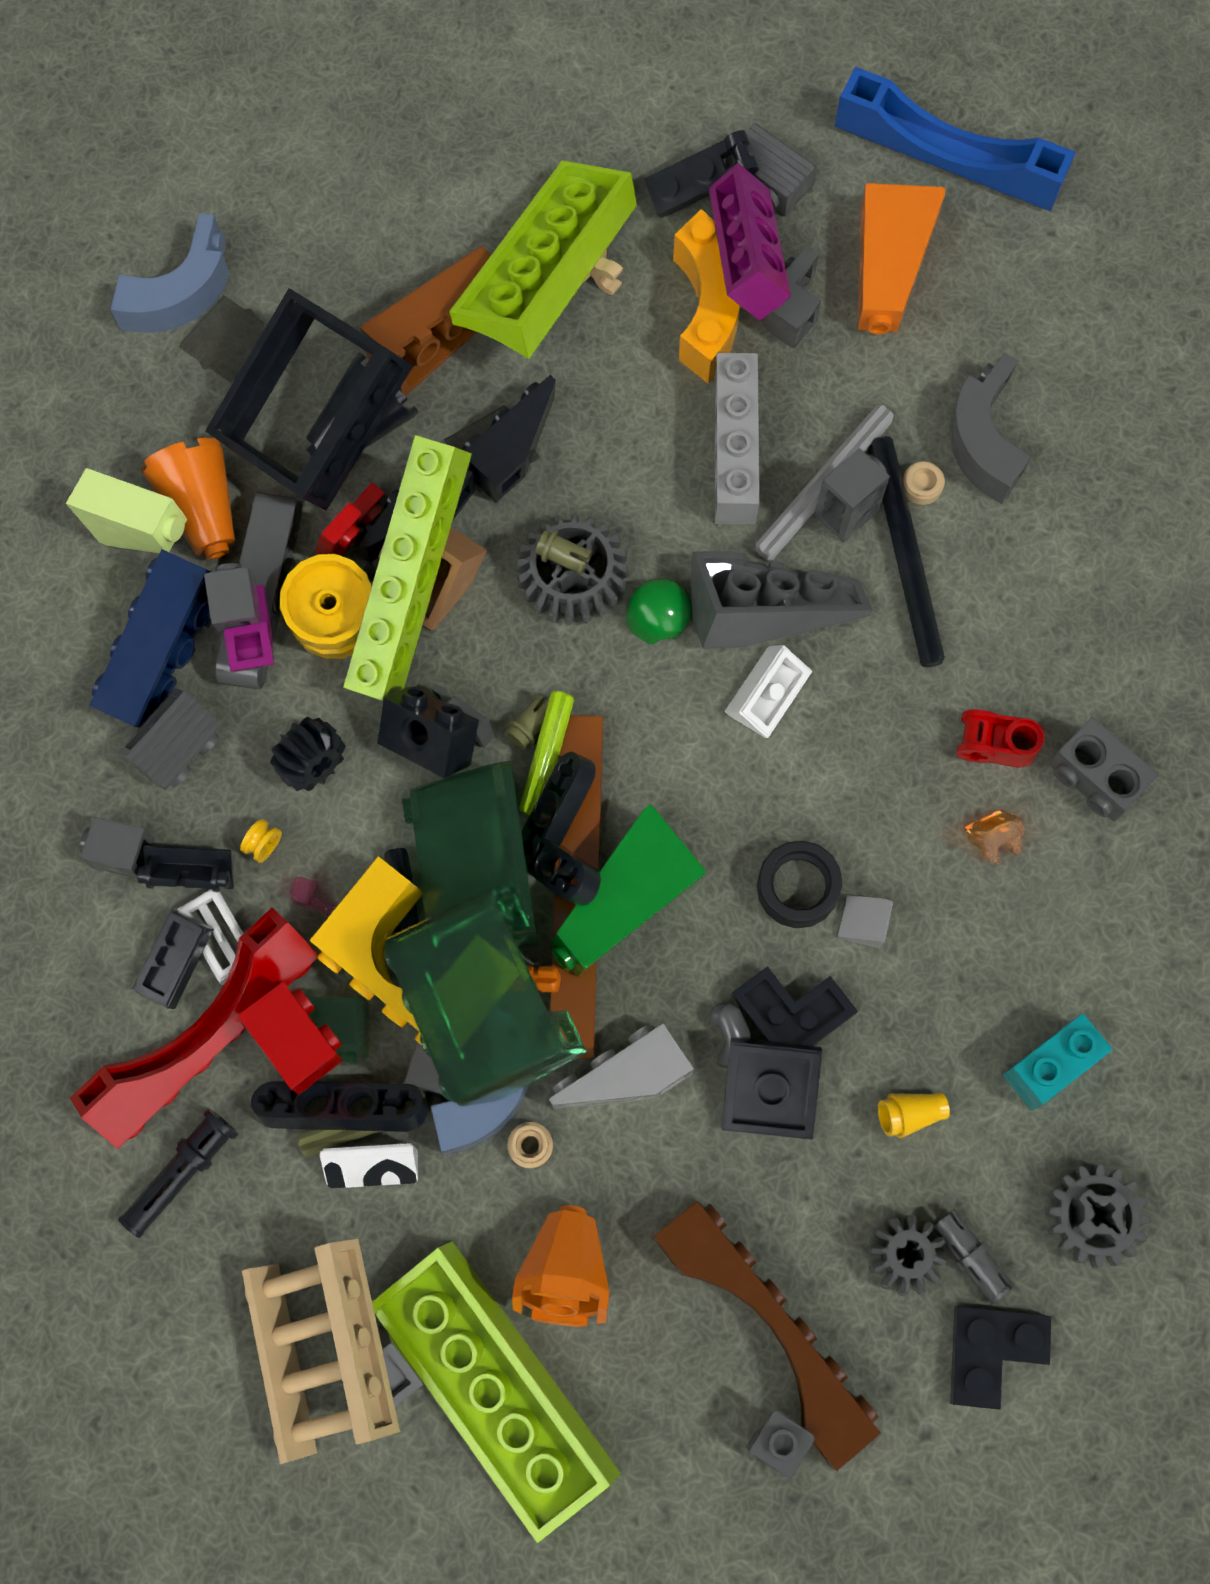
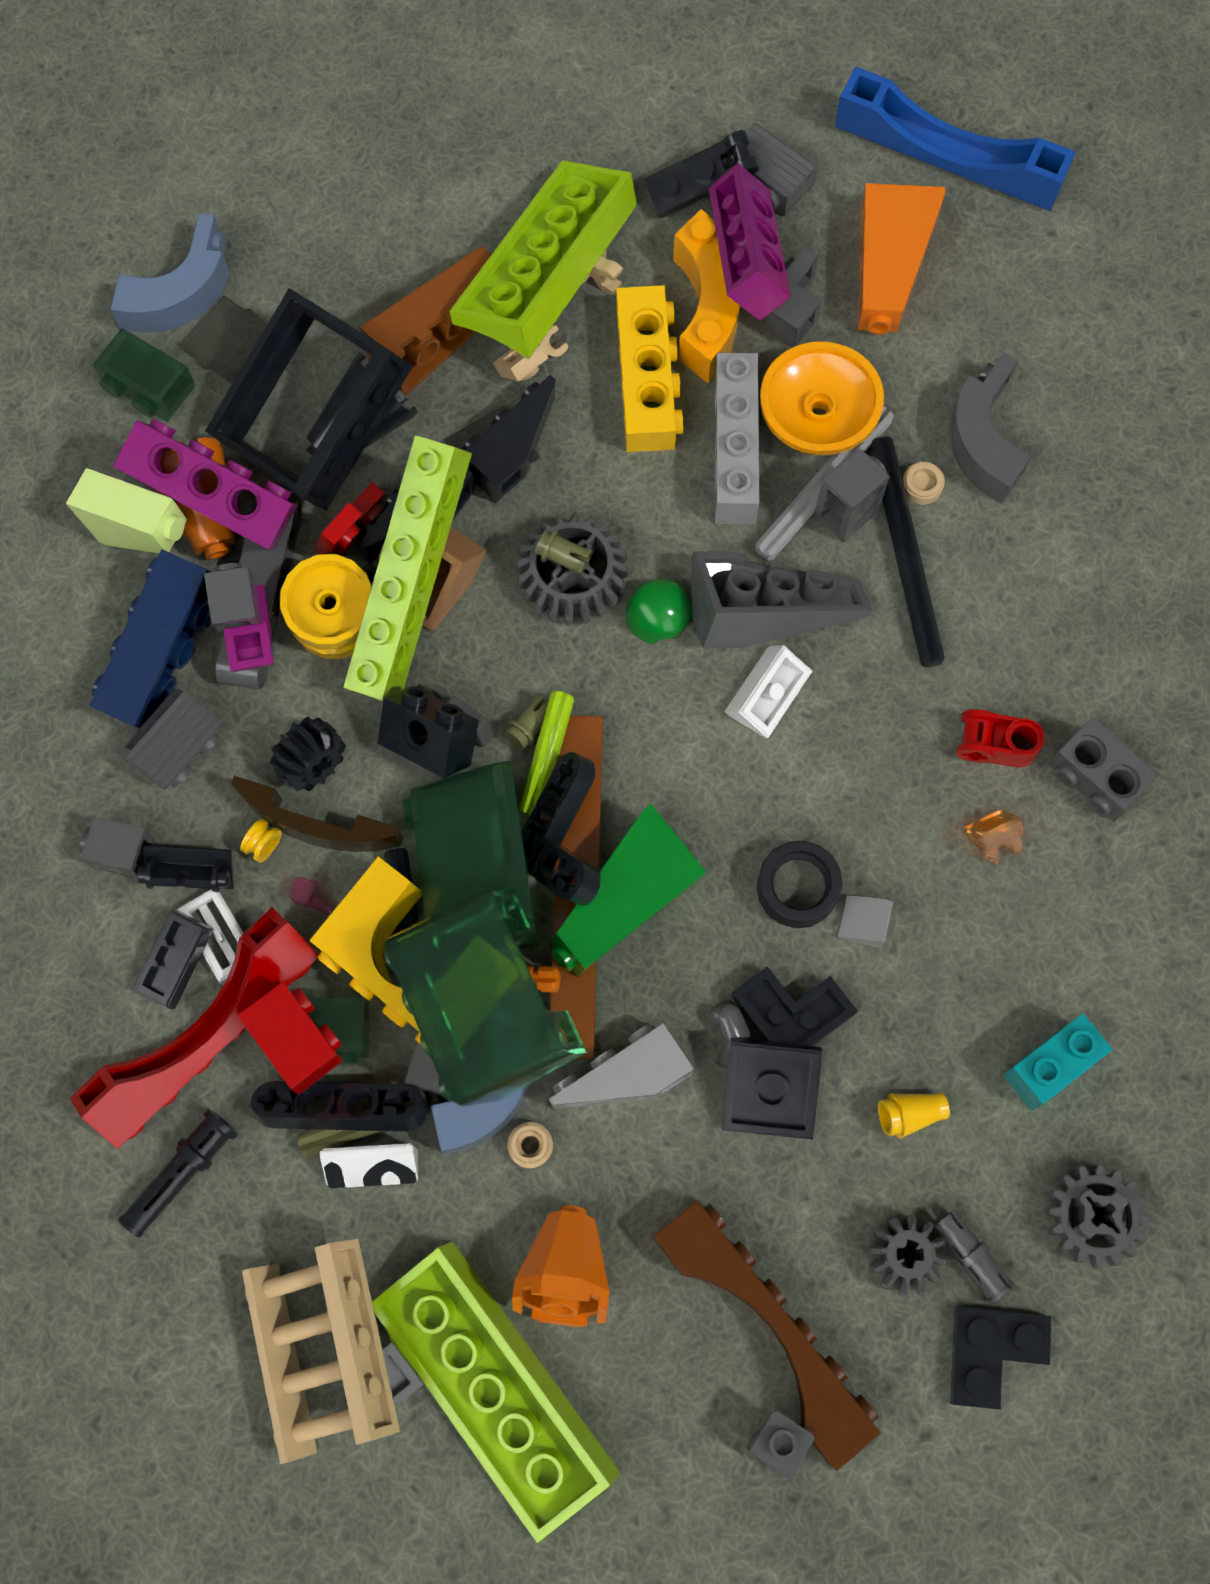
(142, 460): none -> magenta brick
(143, 375): none -> clear green brick
(365, 836): none -> dark brown slope
(519, 368): none -> tan plate
(639, 311): none -> yellow brick
(823, 378): none -> light orange dish

